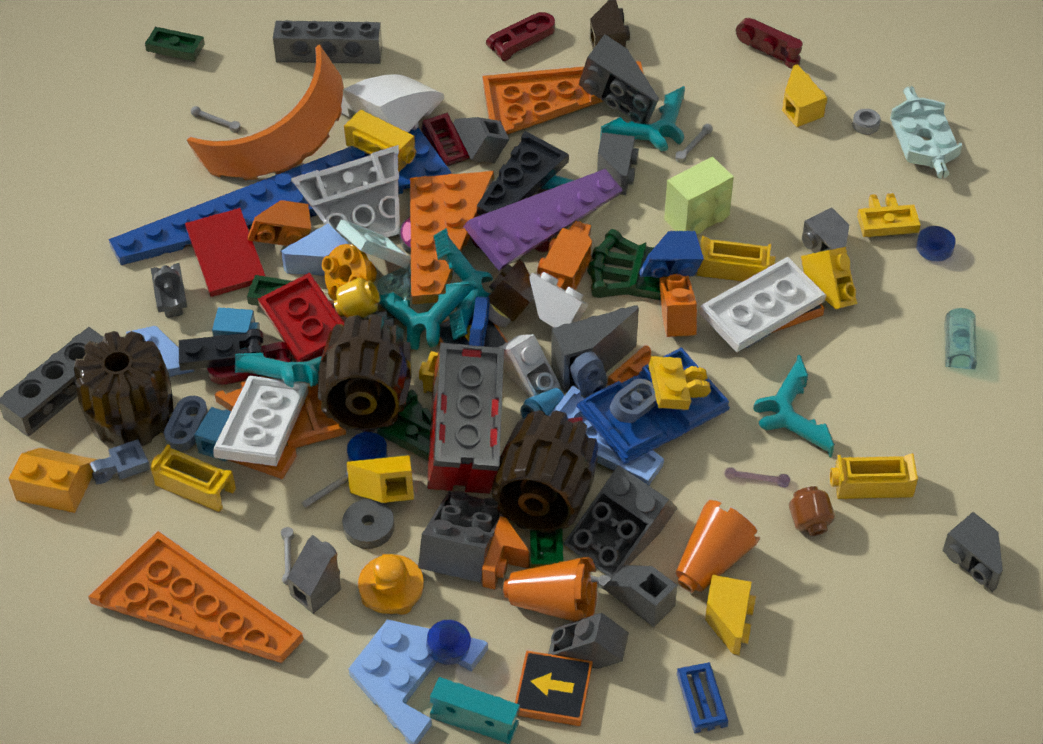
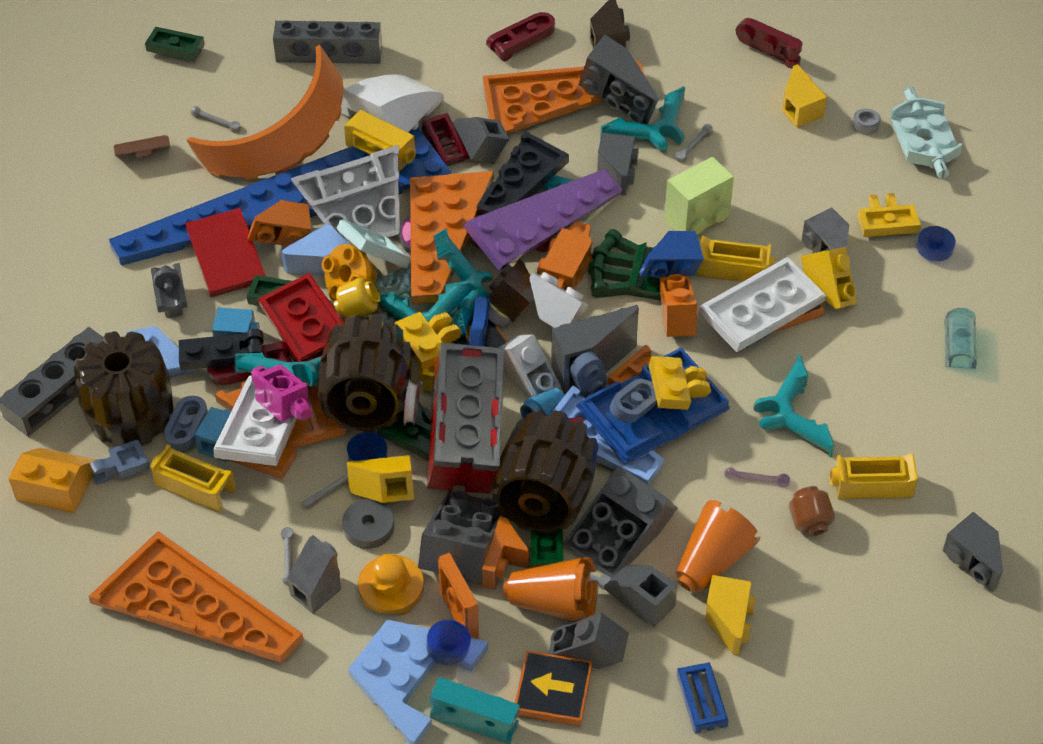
(141, 147): none -> nougat plate
(281, 393): none -> dark pink piece
(411, 403): none -> white piece
(423, 336): none -> yellow hinge
(458, 595): none -> orange tile

